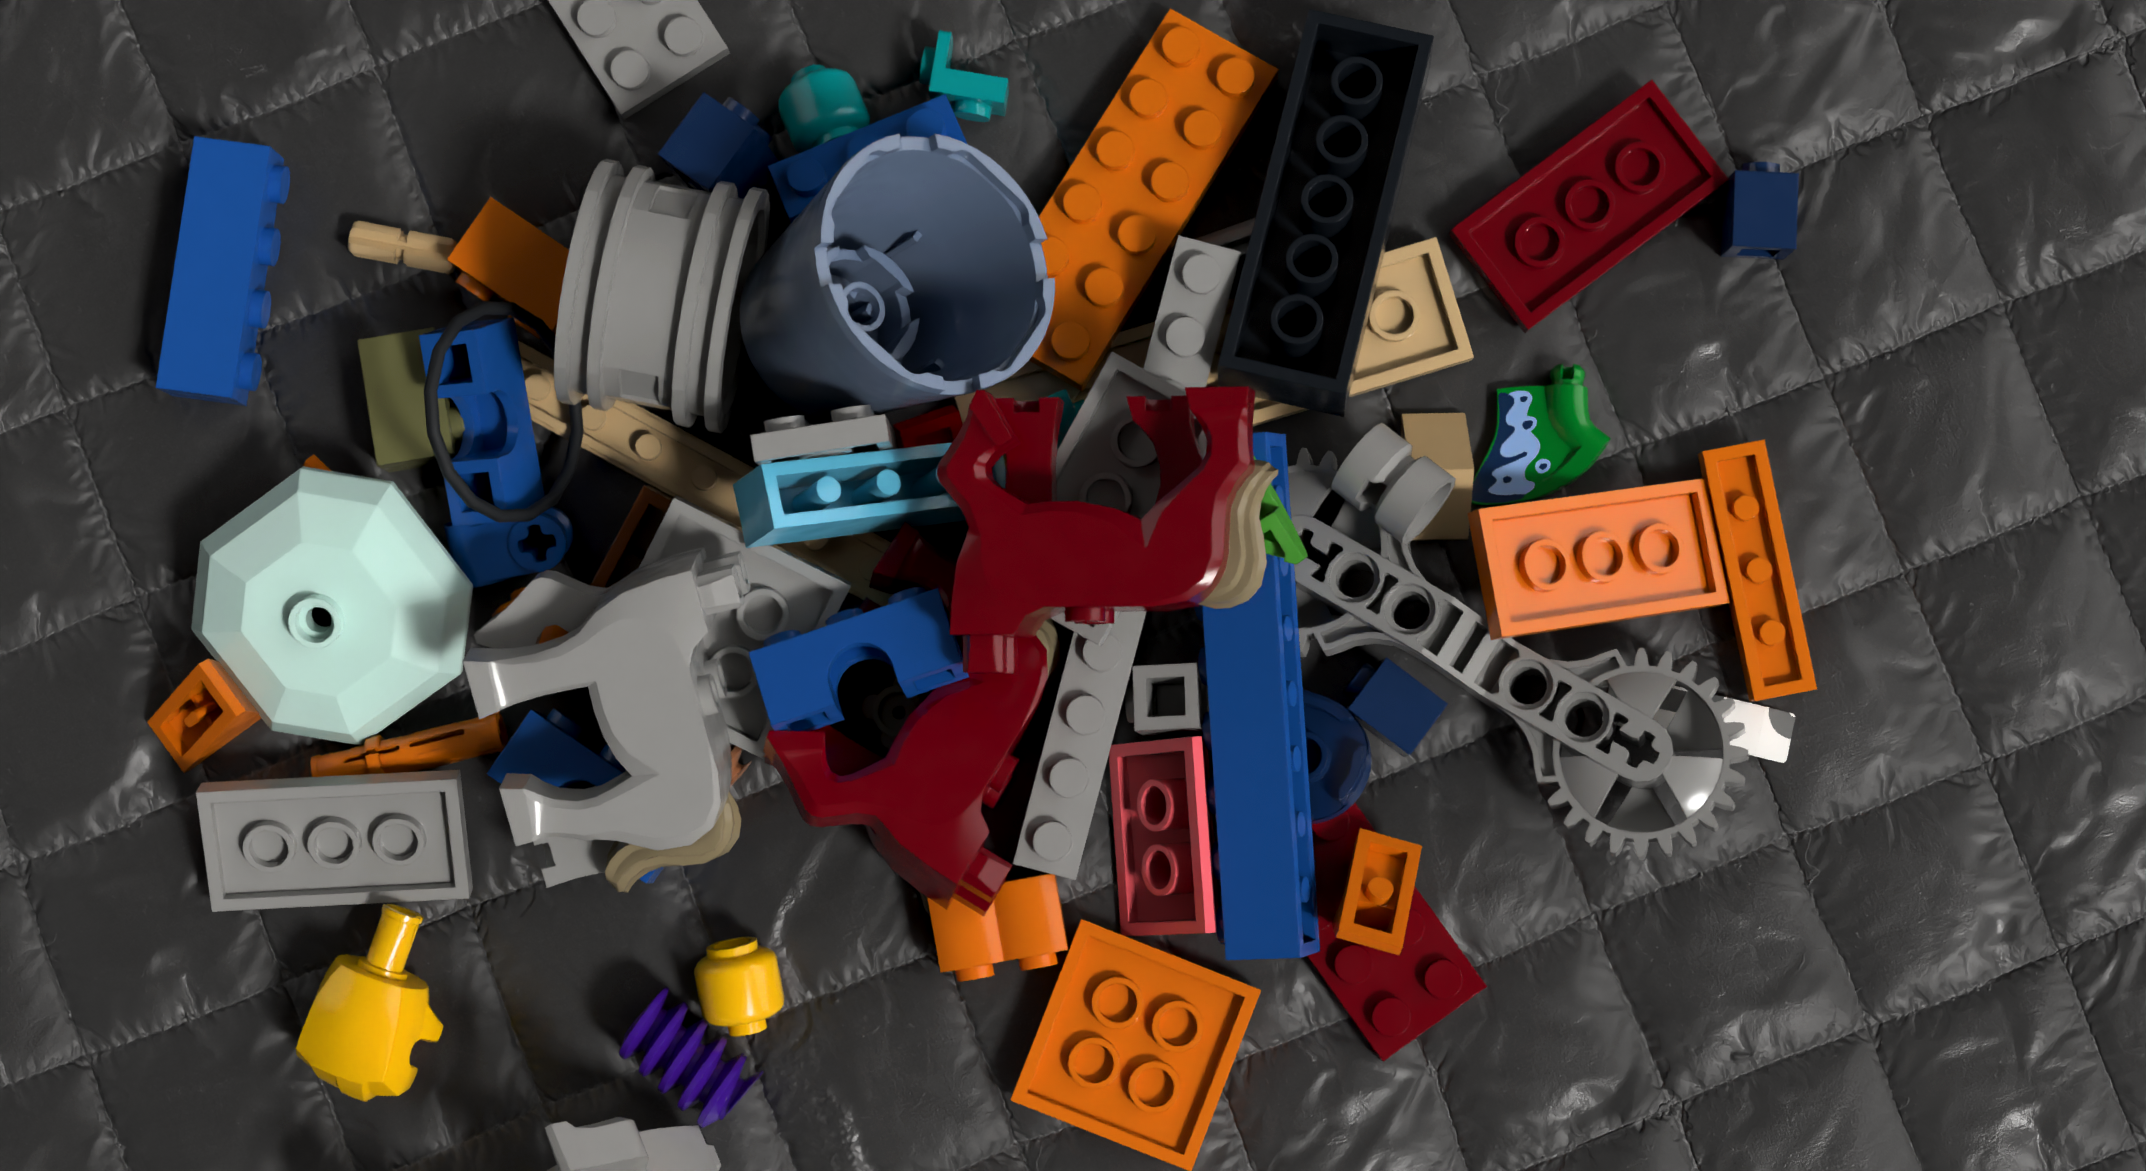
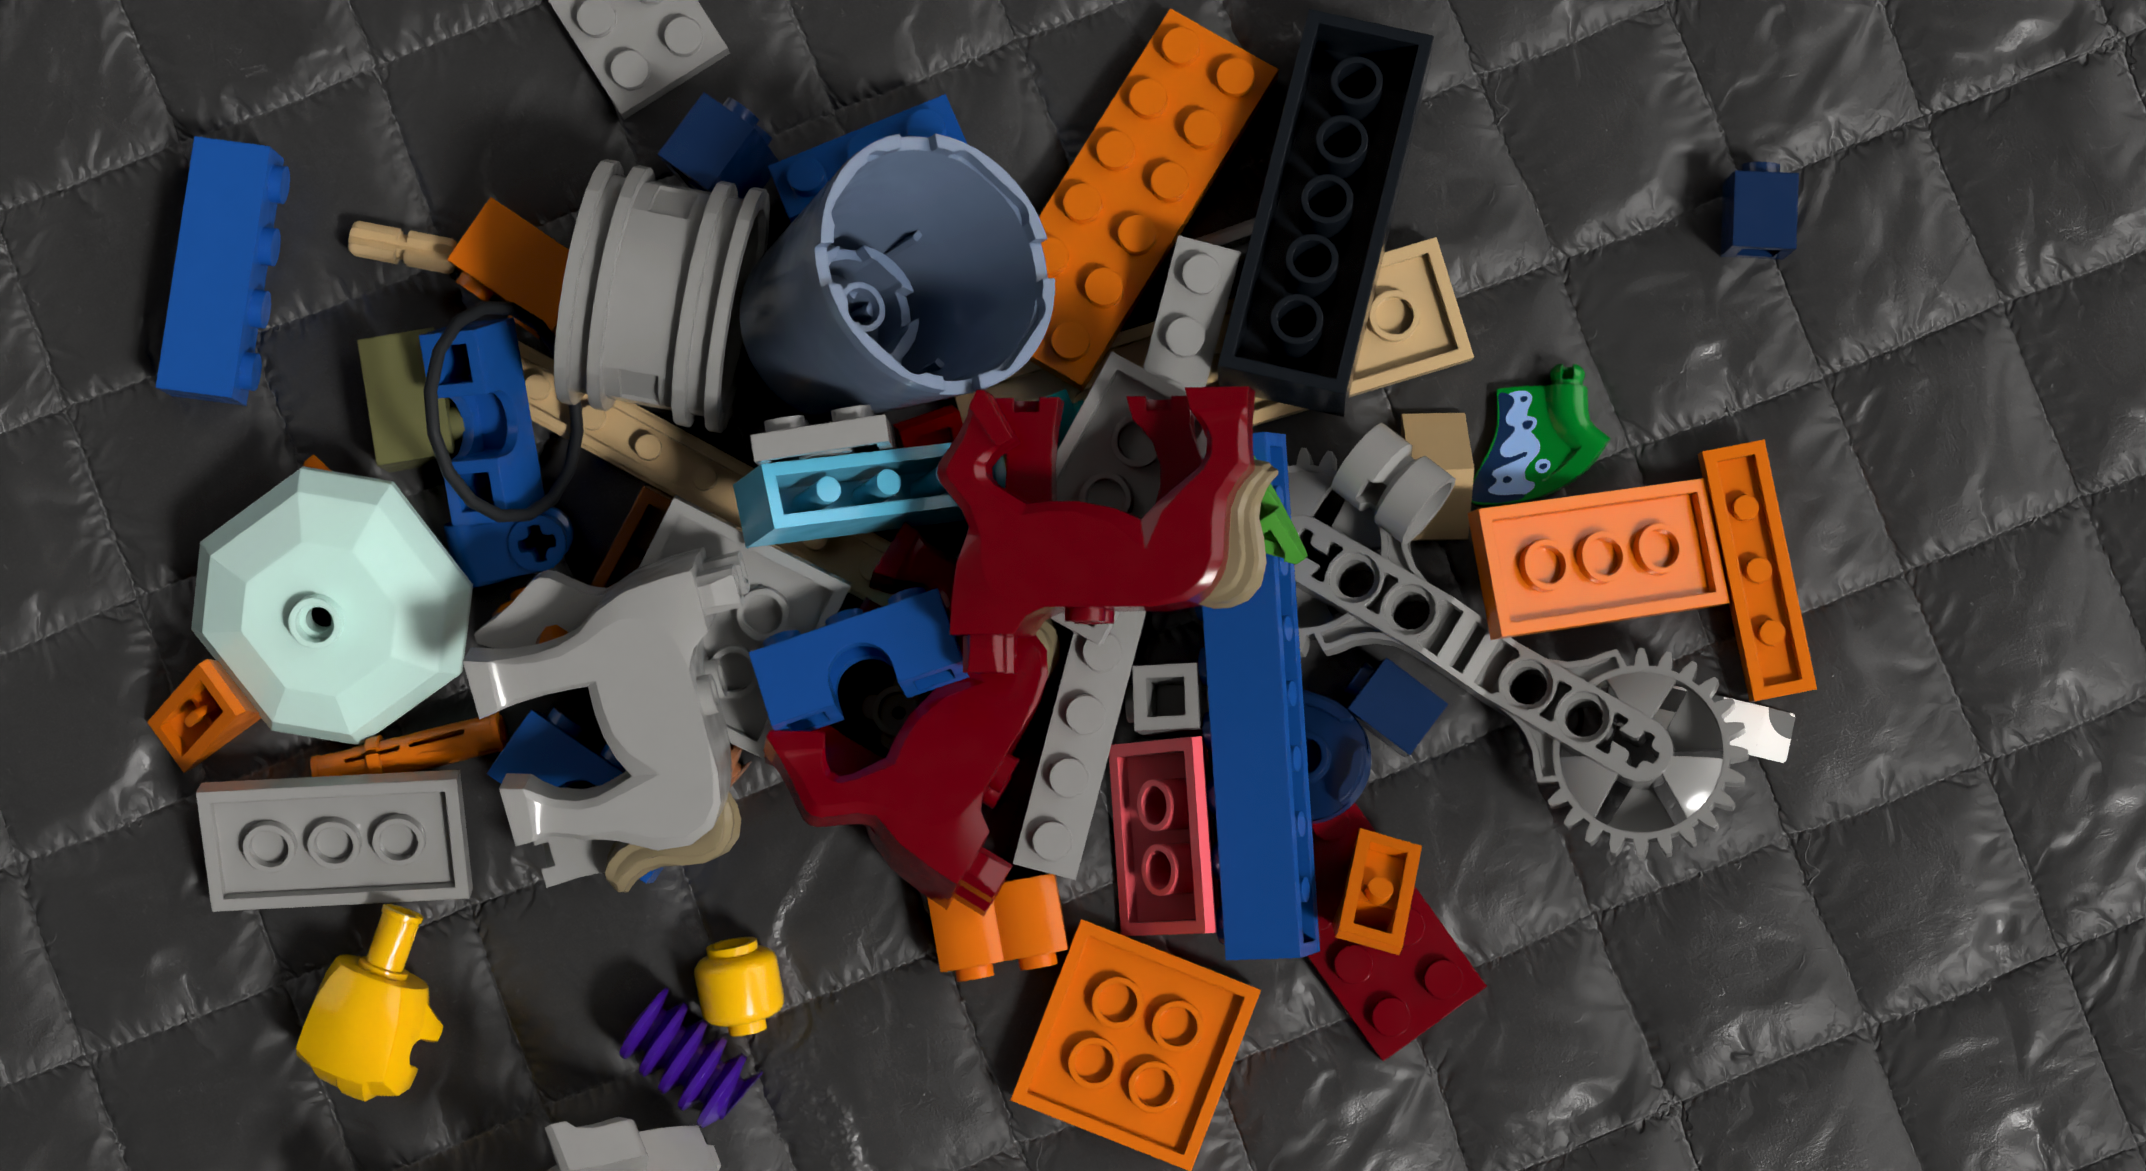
(821, 106): teal head -> none
(969, 93): teal bracket -> none
(1588, 206): dark red plate -> none

